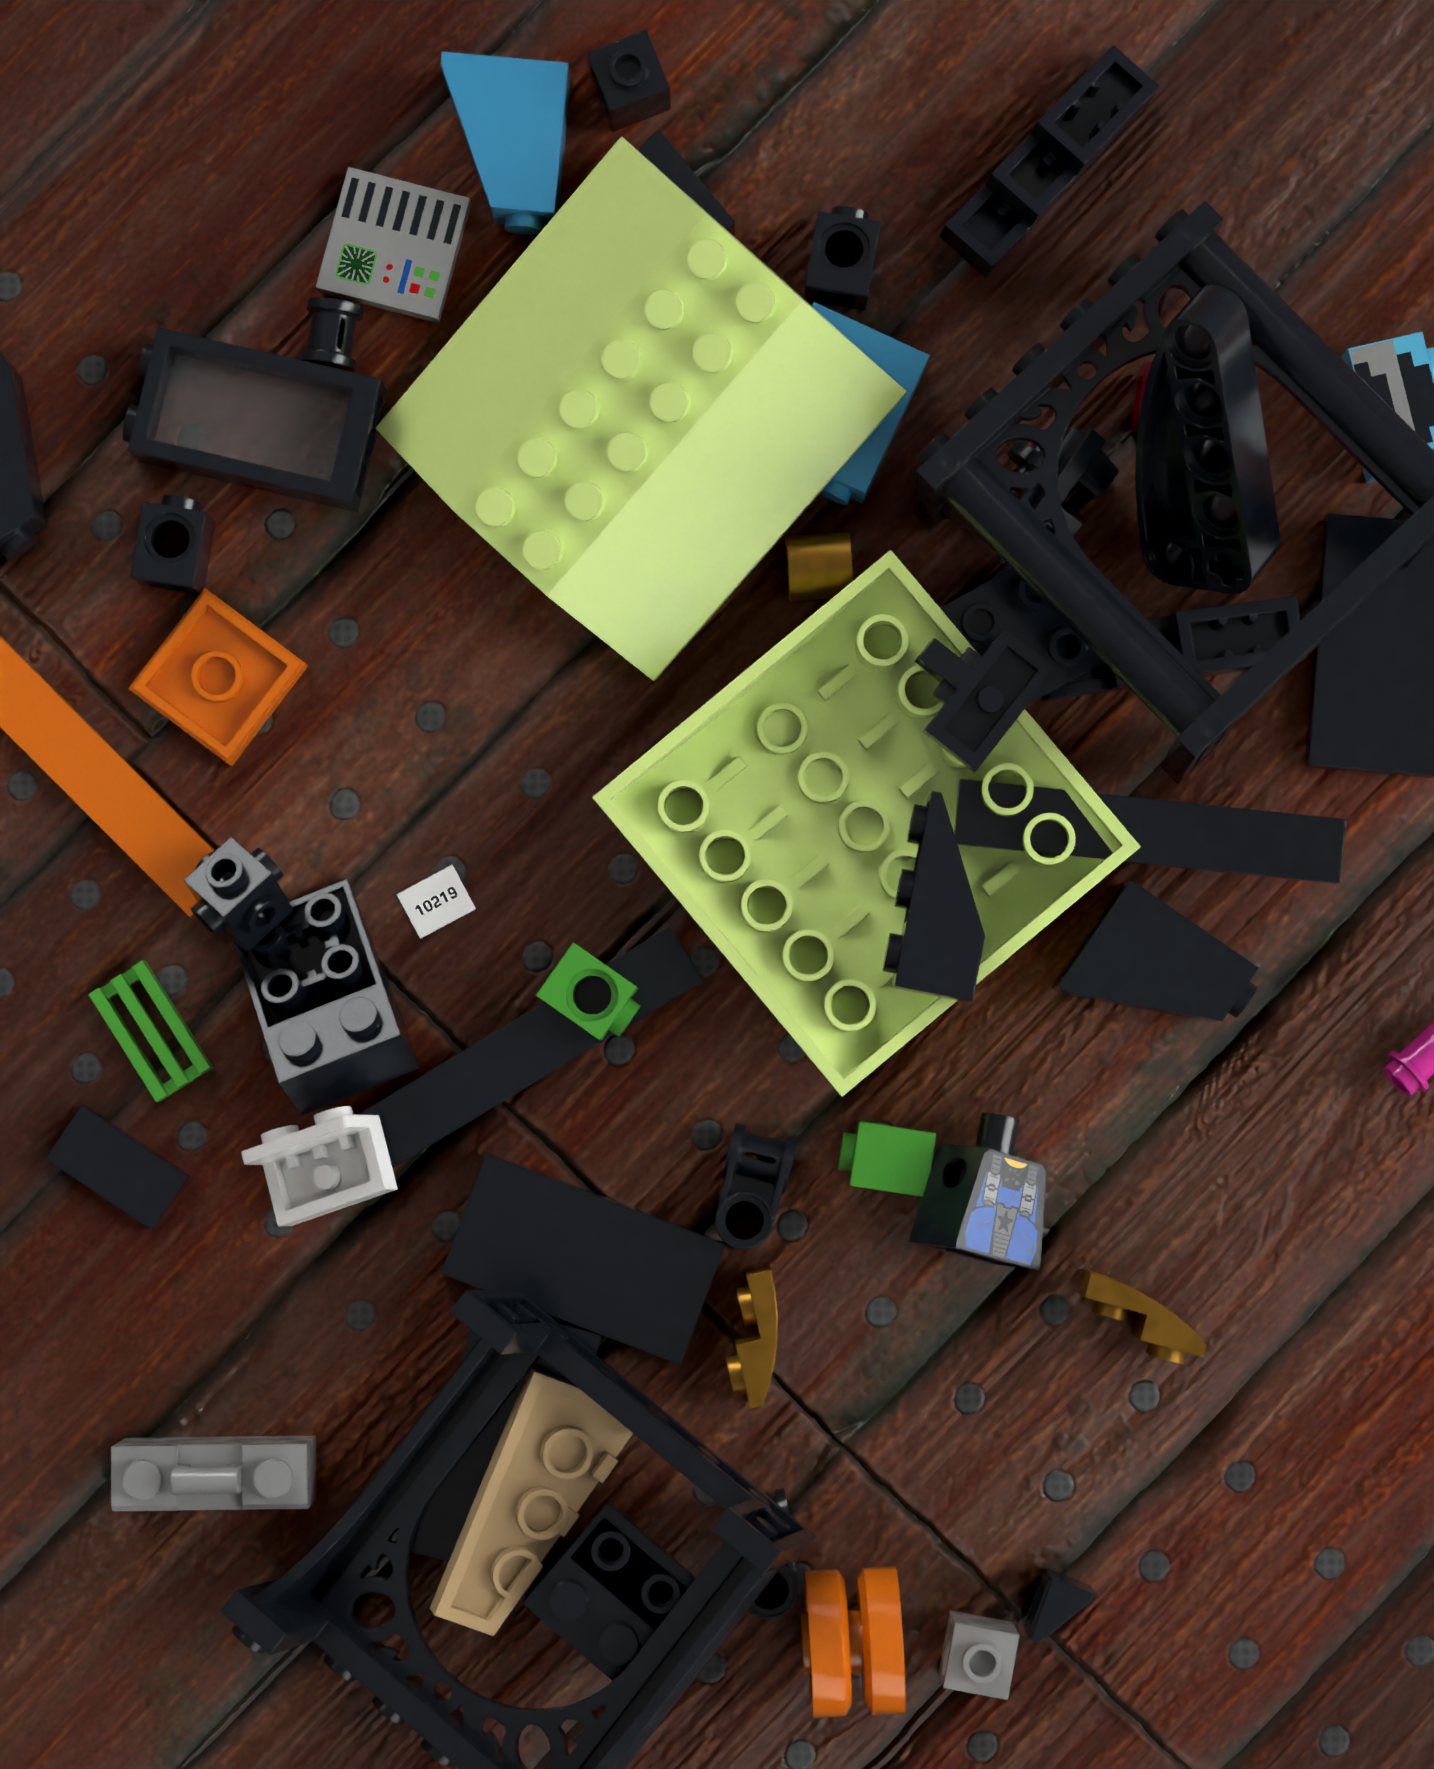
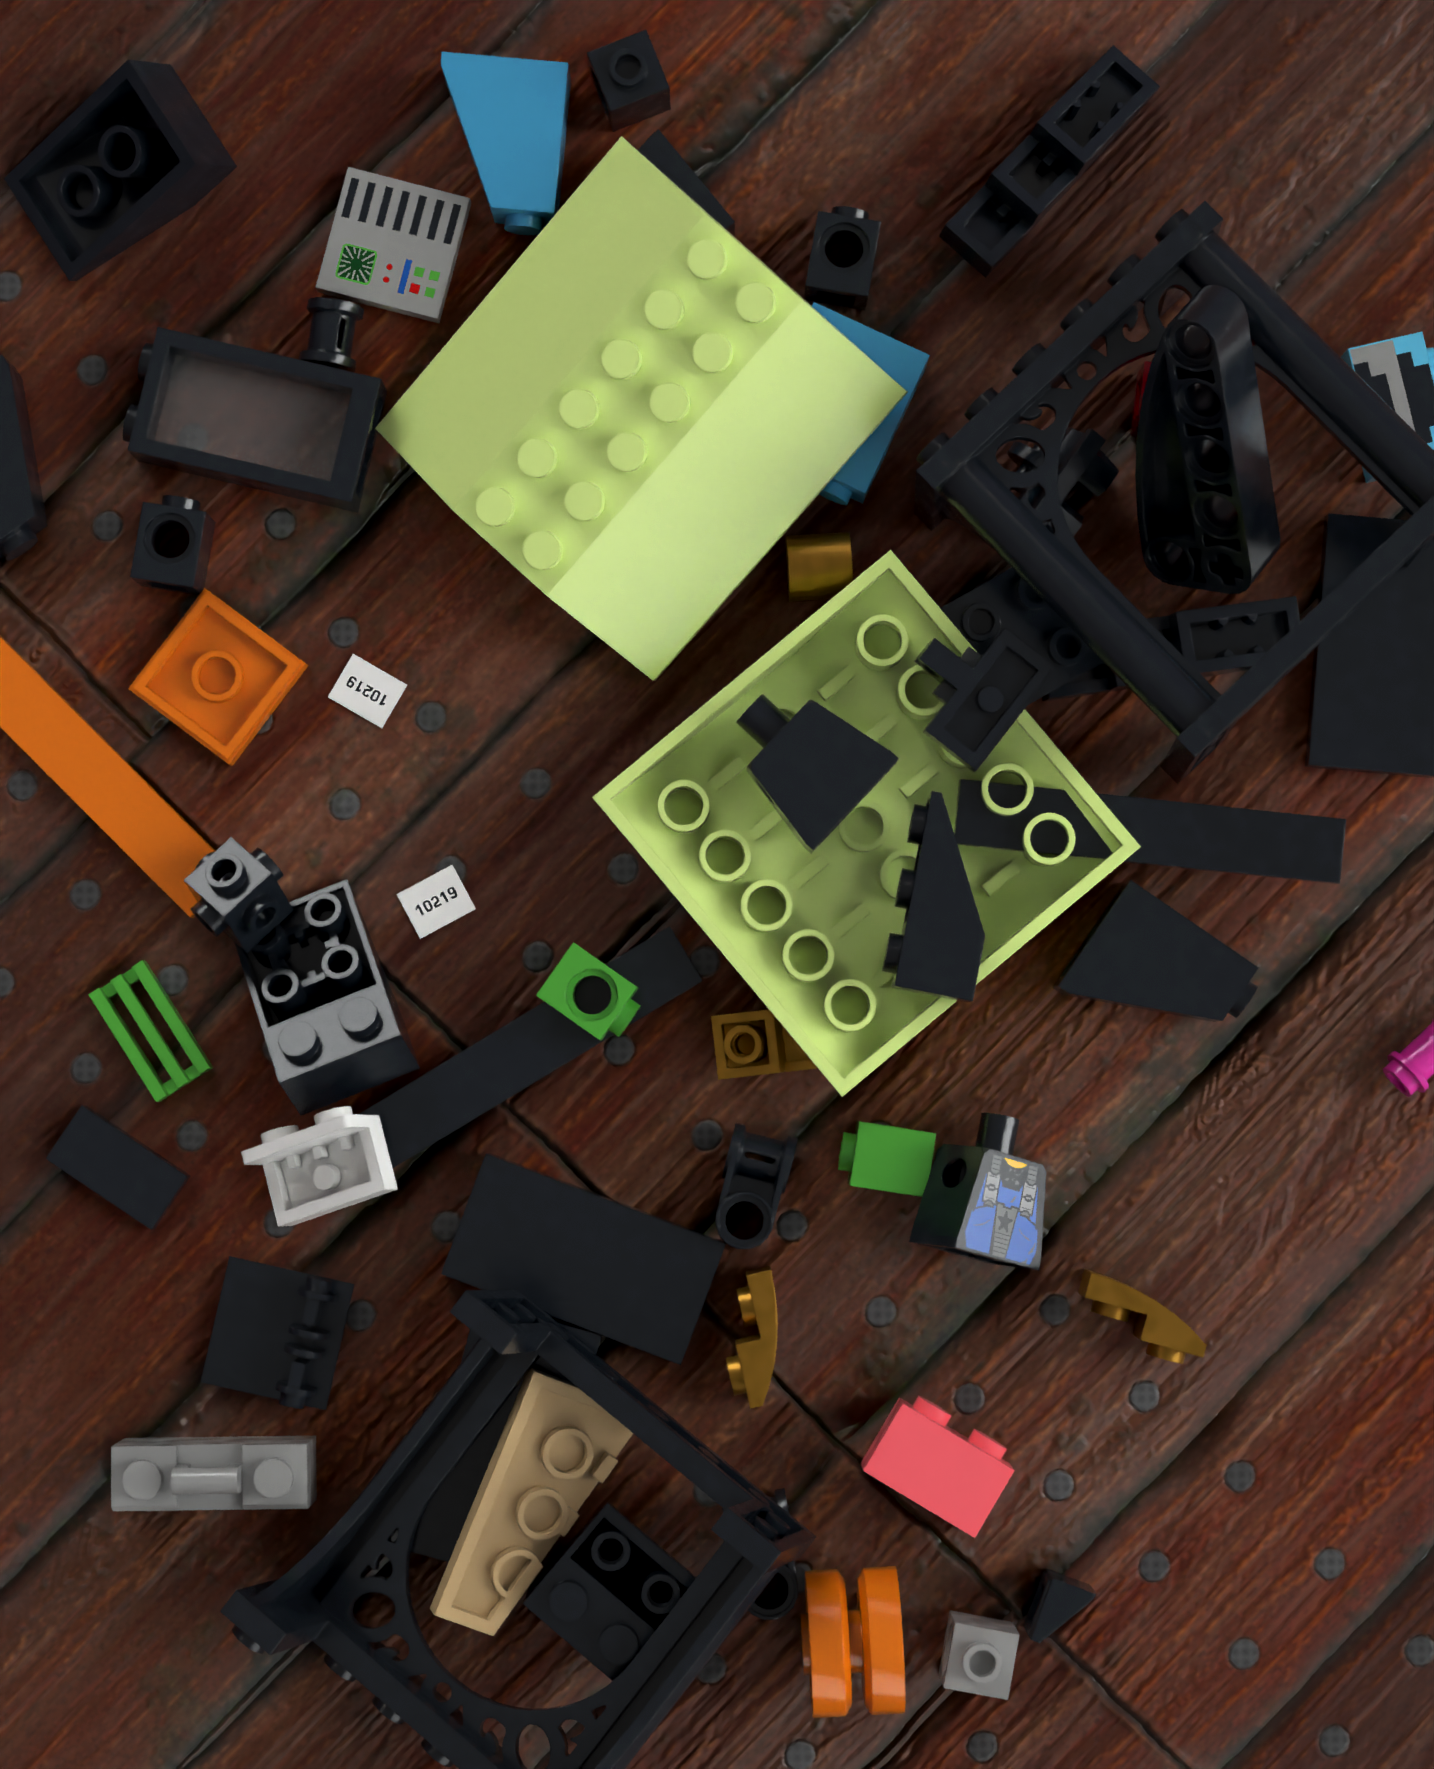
(119, 167): none -> black slope
(277, 1333): none -> black hinge
(367, 691): none -> white sticker
(755, 1045): none -> pearl gold slope
(812, 766): none -> black torso
(938, 1465): none -> coral brick

